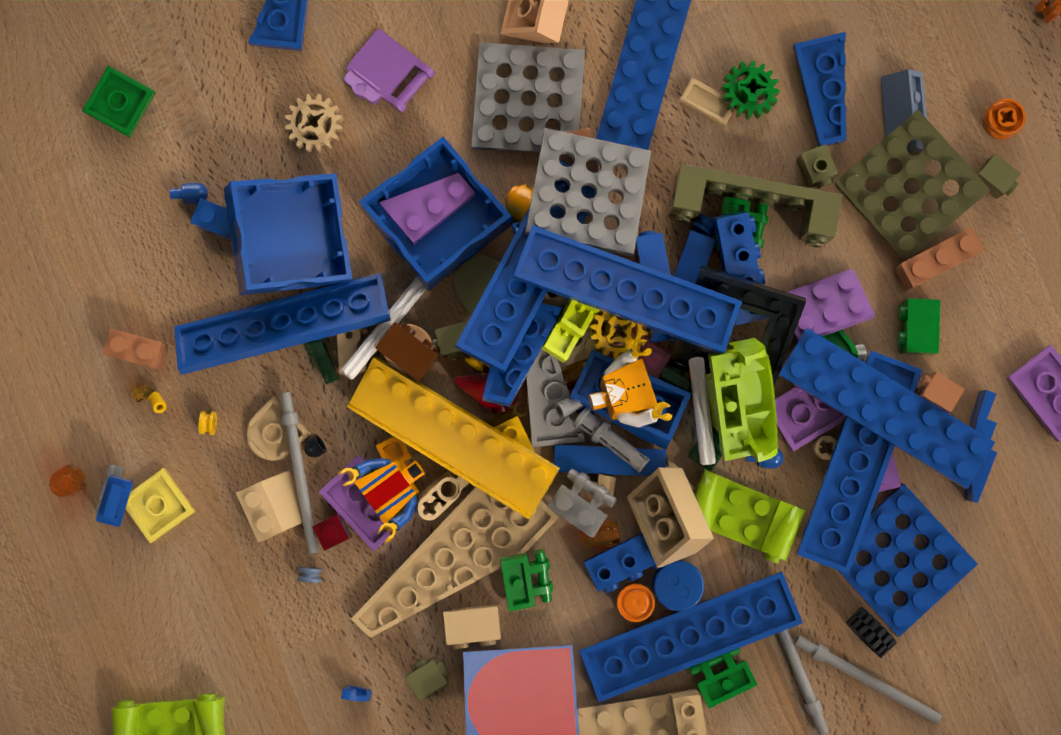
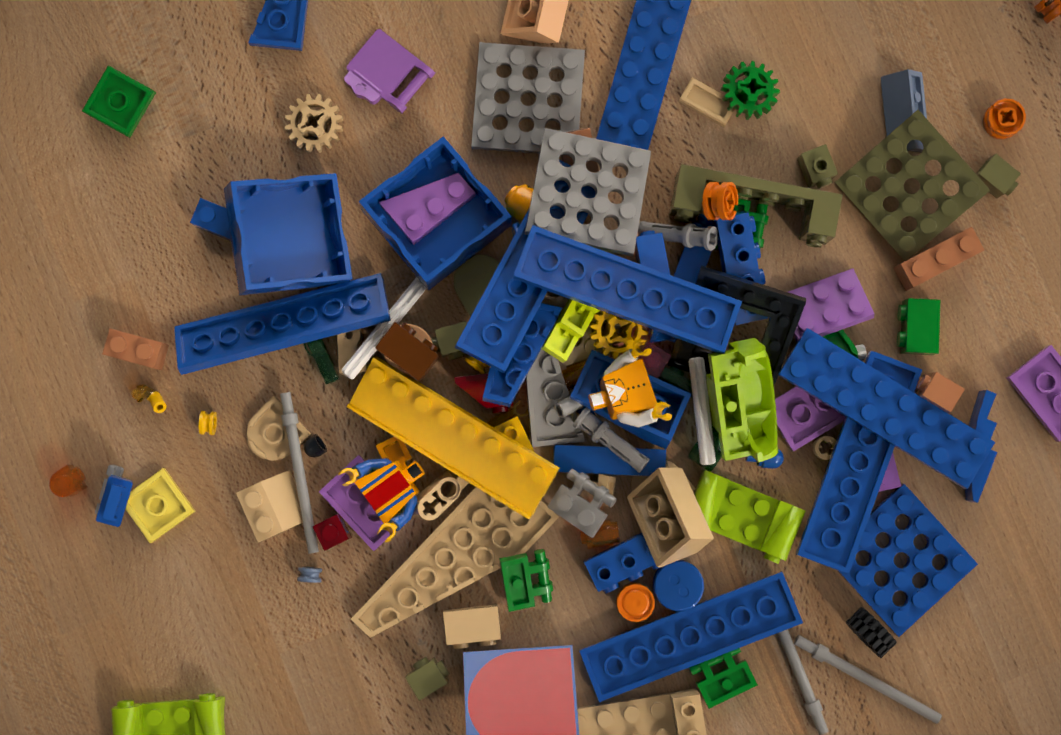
(189, 193): blue cylinder -> none
(356, 693): blue tile -> none
(688, 235): none -> light grey pin
(720, 200): none -> orange wheel
(822, 75): blue wing -> none

